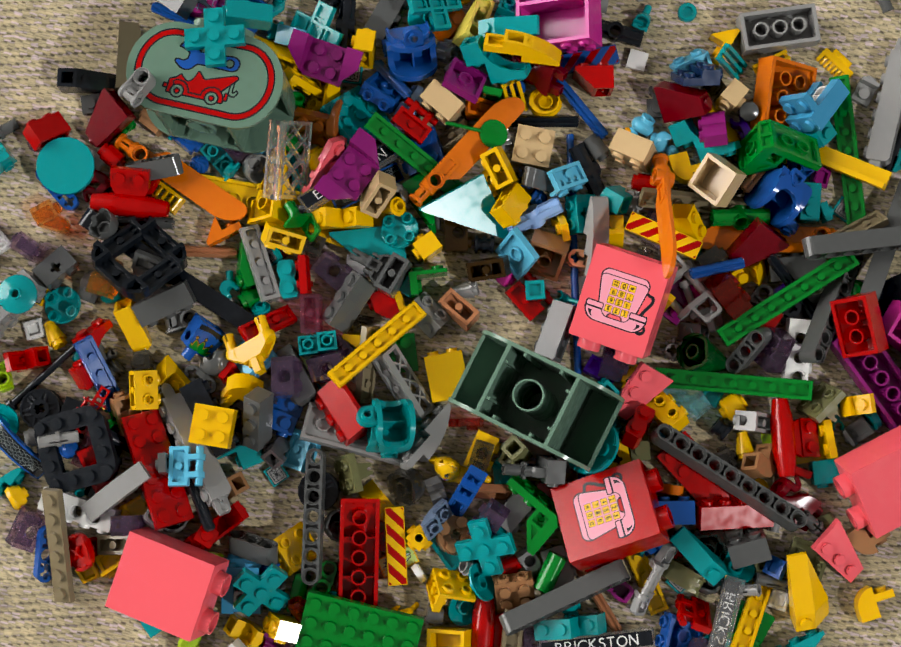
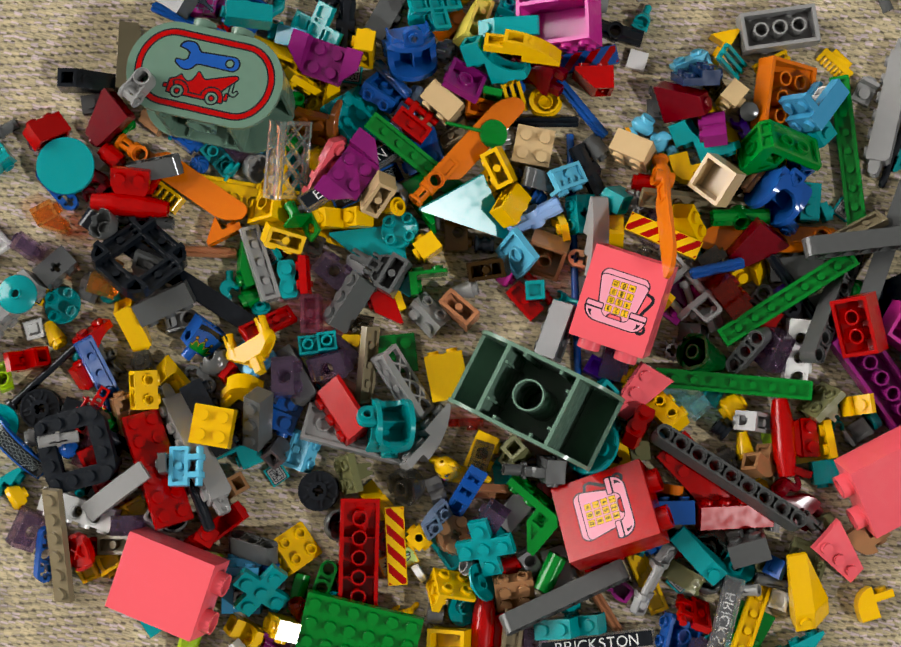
(215, 37): teal plate -> none
(308, 524): dark grey beam -> none
(376, 344): yellow tile -> none
(687, 12): teal tile -> none
(821, 176): magenta tile -> none
(854, 168): yellow fence -> none

